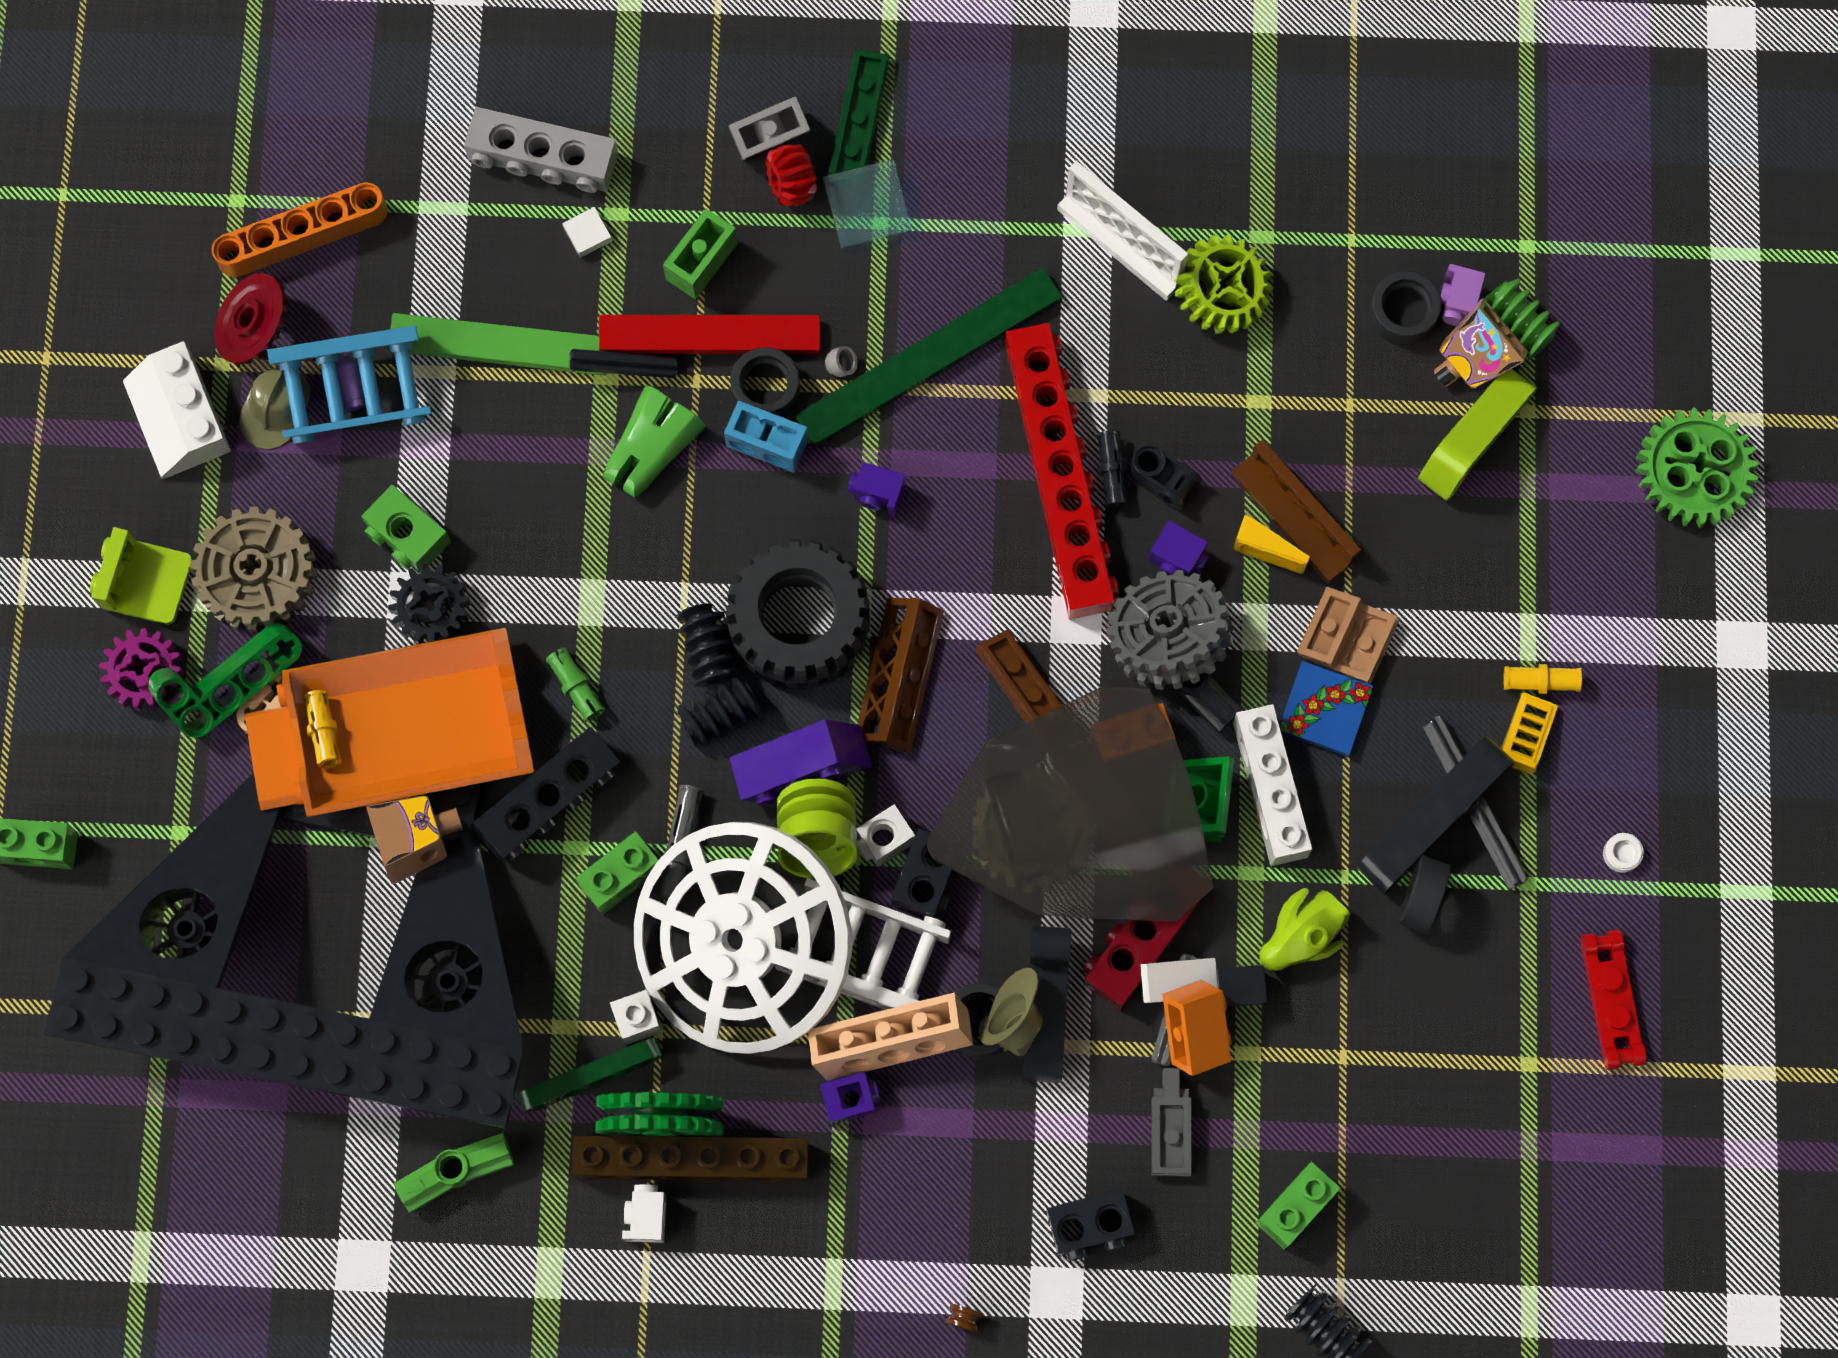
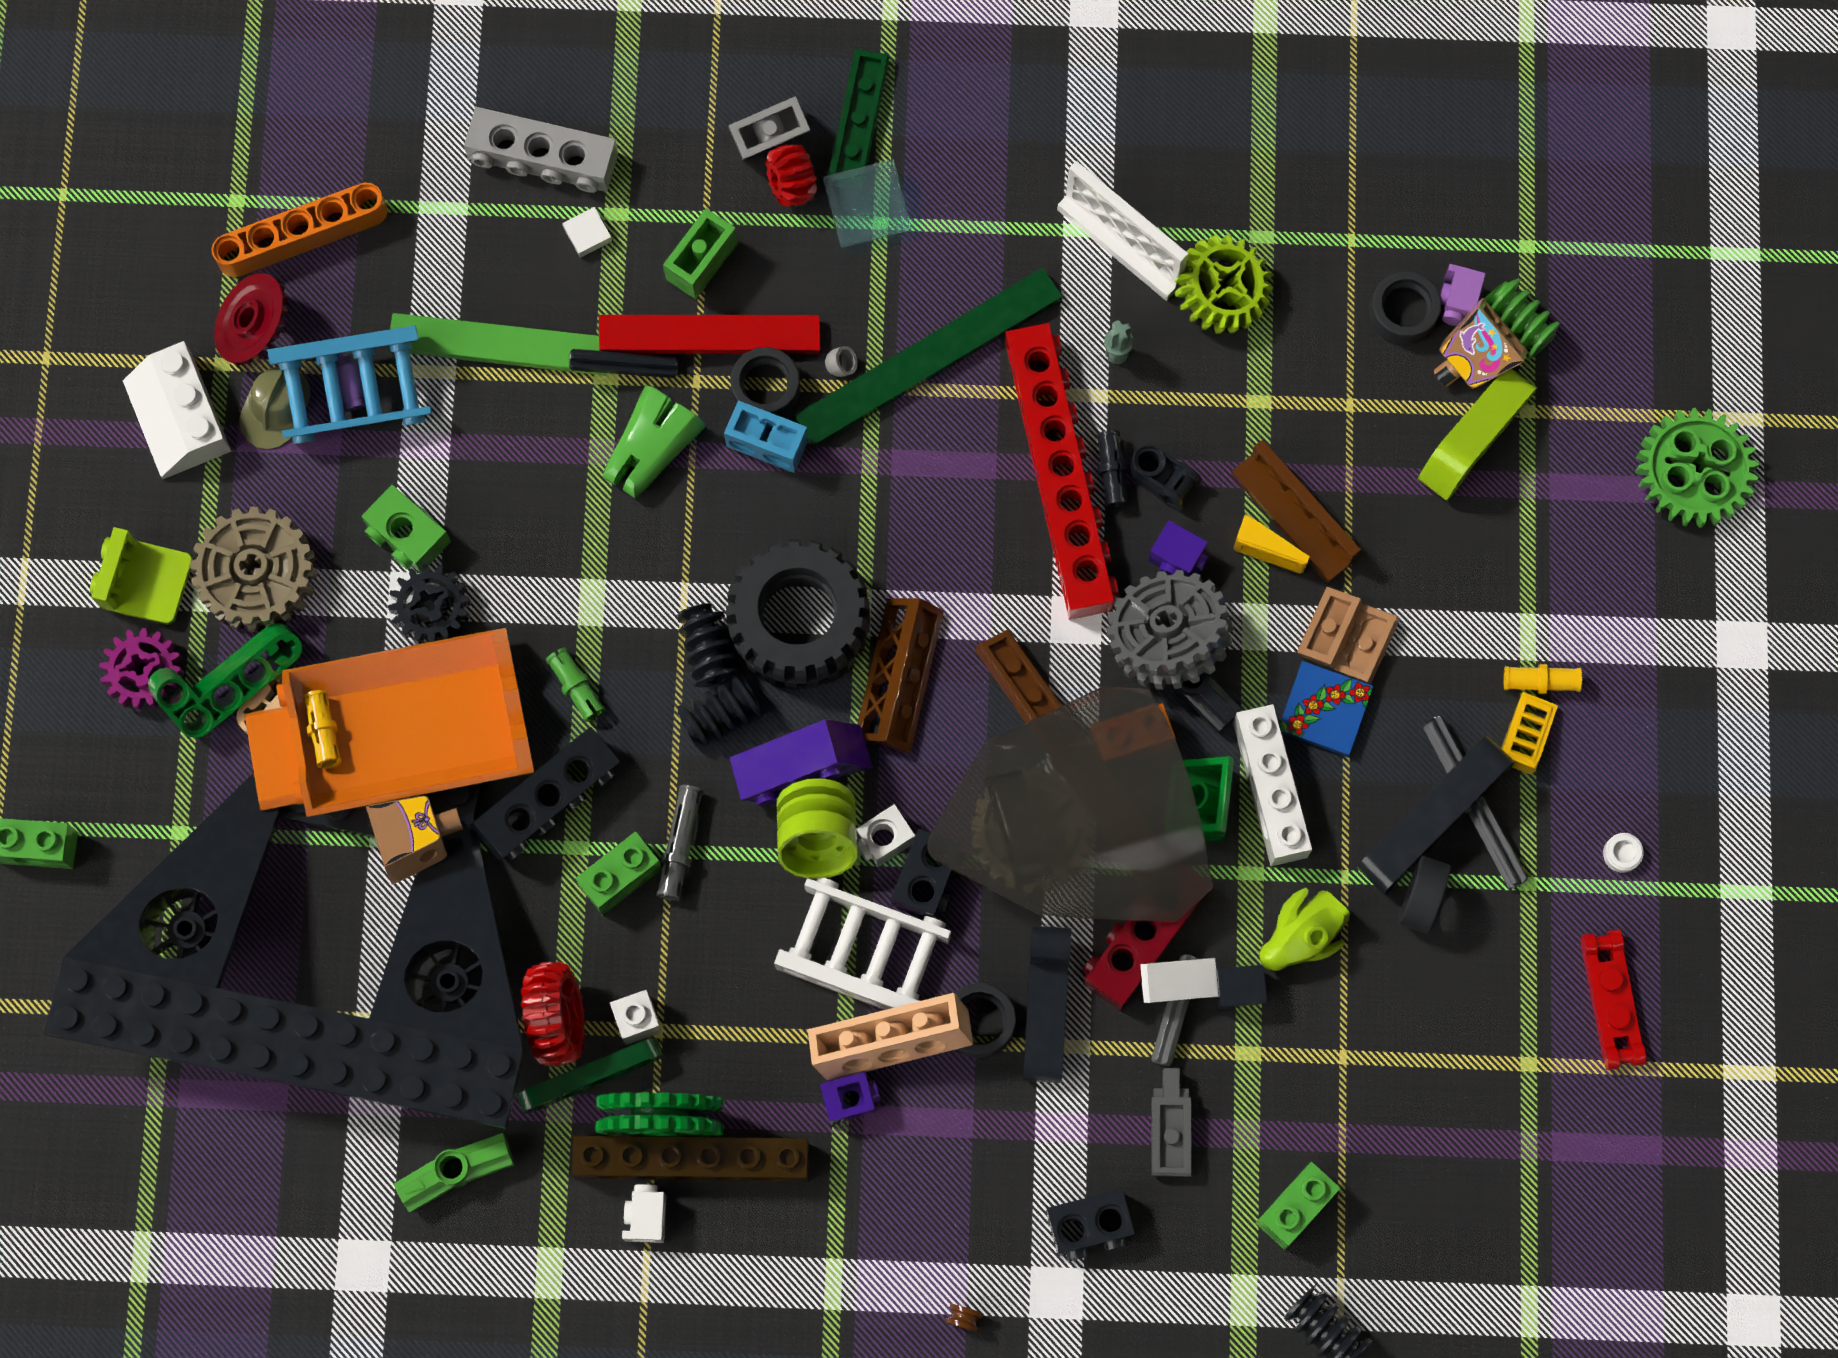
(553, 1014): none -> red gear
(759, 932): white dish -> none
(877, 488): dark purple brick -> none
(1014, 1015): olive piece -> none
(1118, 342): none -> sand green axle
(1197, 1027): orange brick -> none

